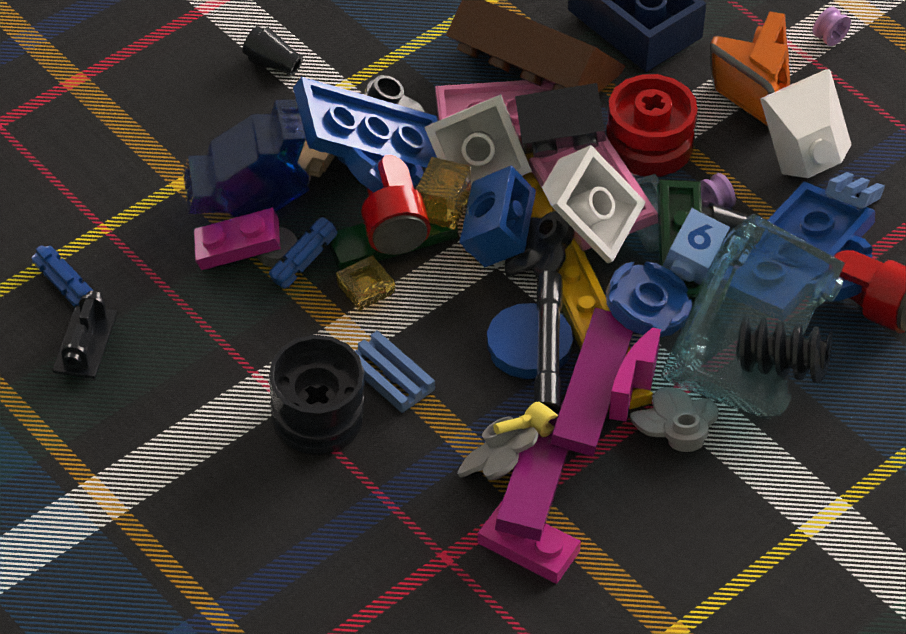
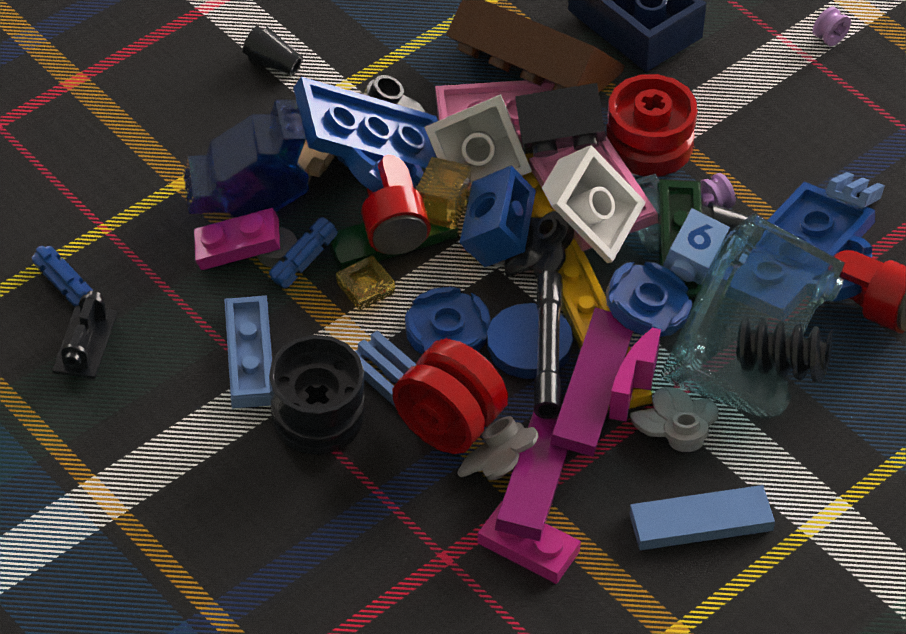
(248, 350): none -> medium blue tile
(448, 315): none -> blue tile
(450, 396): none -> red wheel
(535, 416): light yellow hand -> none
(701, 517): none -> medium blue tile
(752, 70): orange piece -> none
(807, 125): white slope -> none

